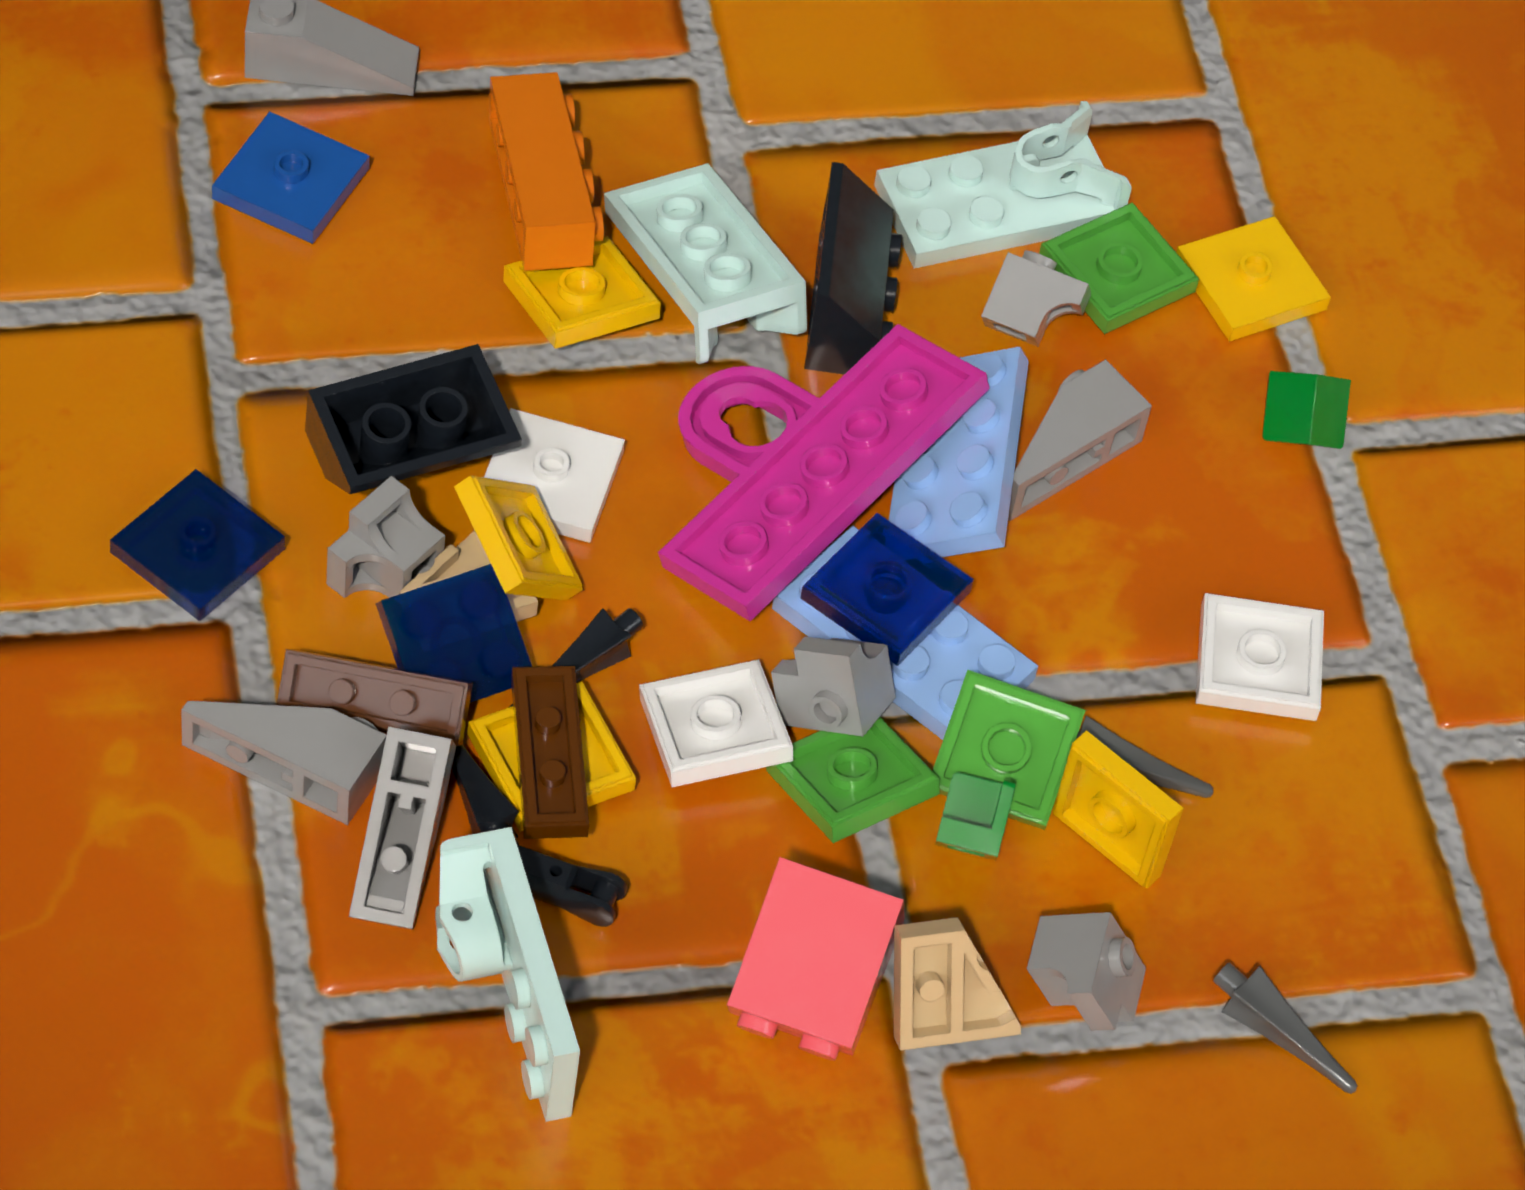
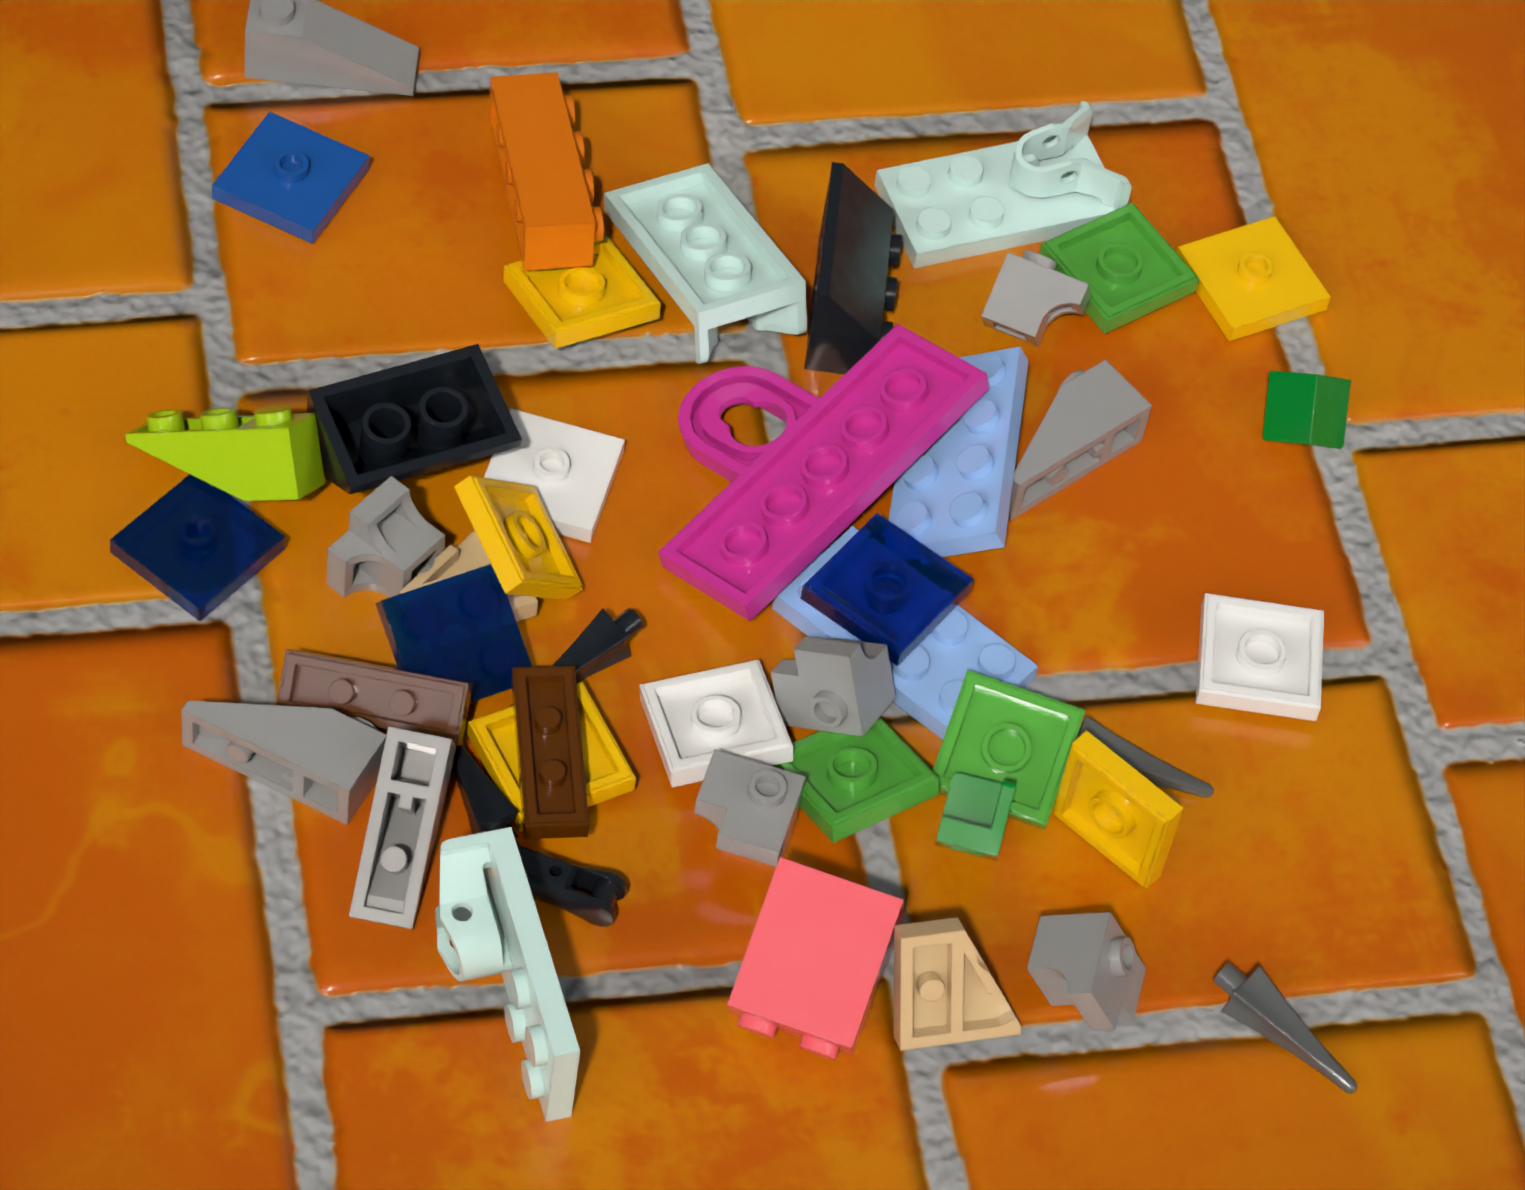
(246, 456): none -> lime slope
(750, 806): none -> light grey brick

